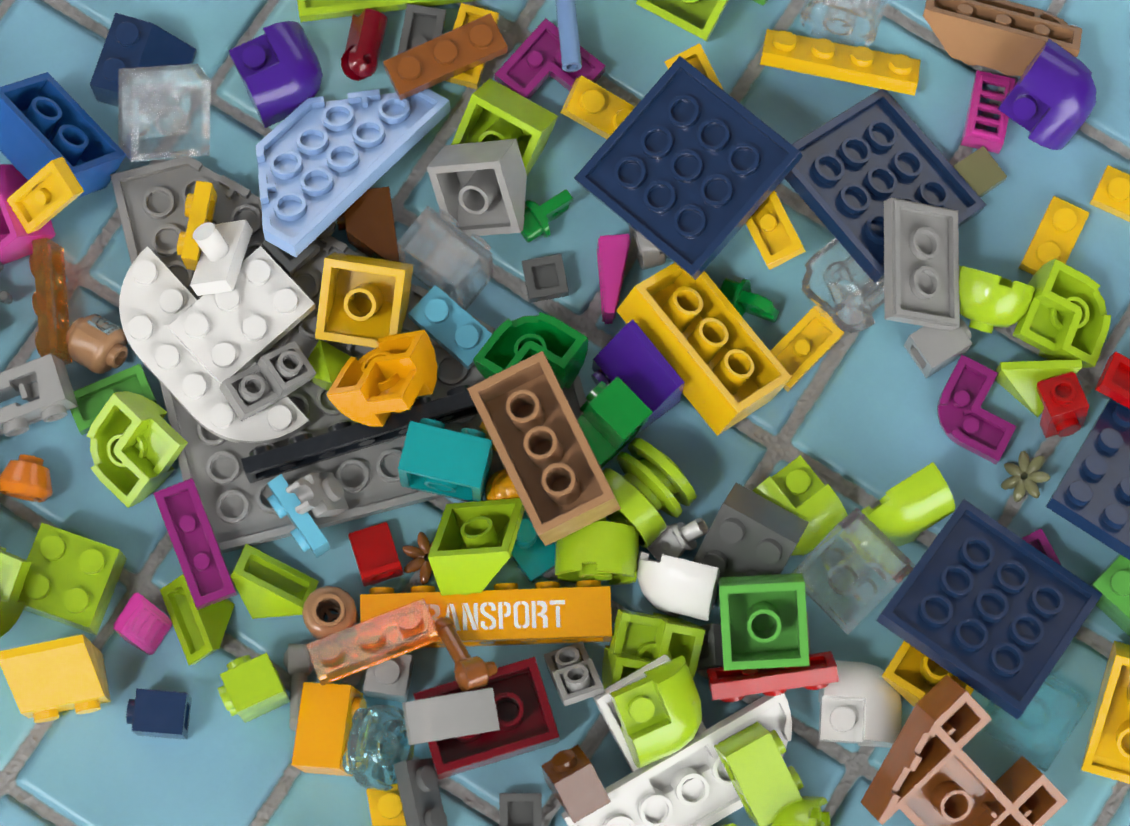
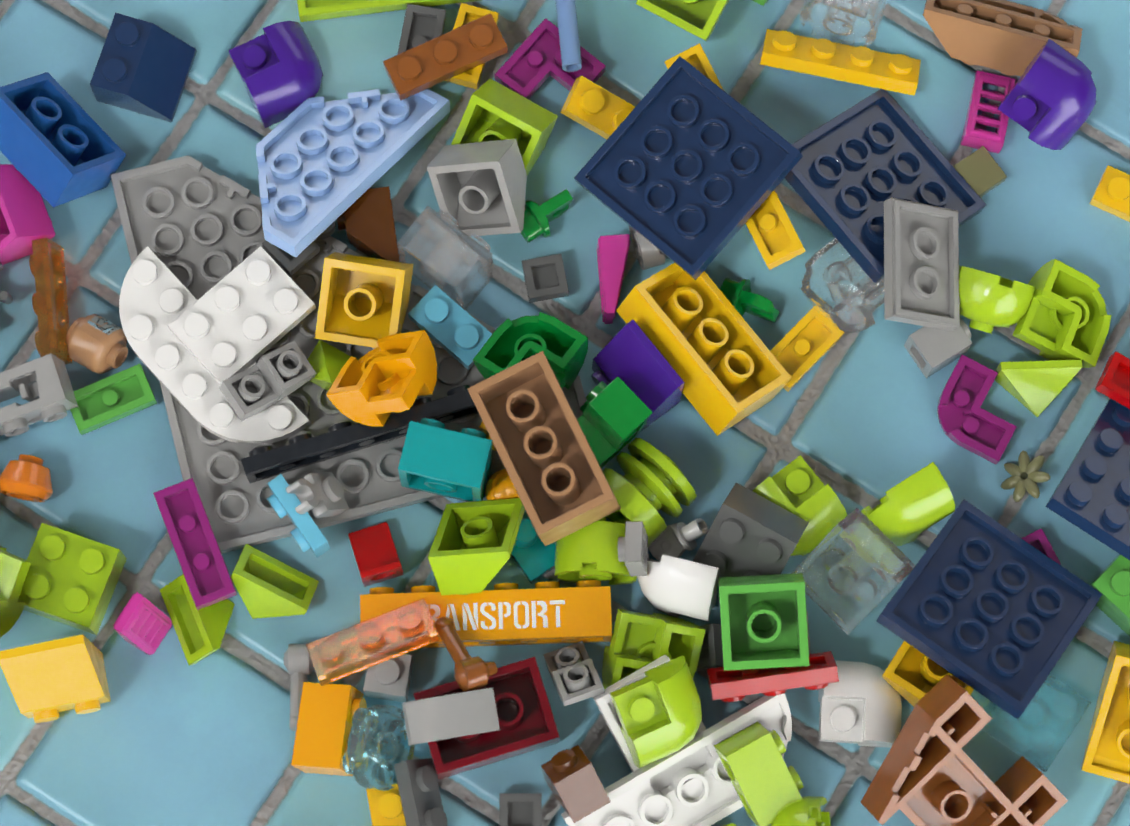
(45, 195): yellow plate -> none
(133, 446): lime brick -> none
(159, 713): dark blue brick -> none
(164, 112): clear brick -> none
(200, 210): yellow plate -> none
(221, 255): white tile -> none
(252, 687): lime brick -> none
(321, 603): medium nougat head -> none
(364, 44): dark red piece -> none
(418, 556): dark orange plant -> none
(634, 548): none -> light grey plate
(1054, 235): yellow plate -> none
(1063, 405): red bracket -> none

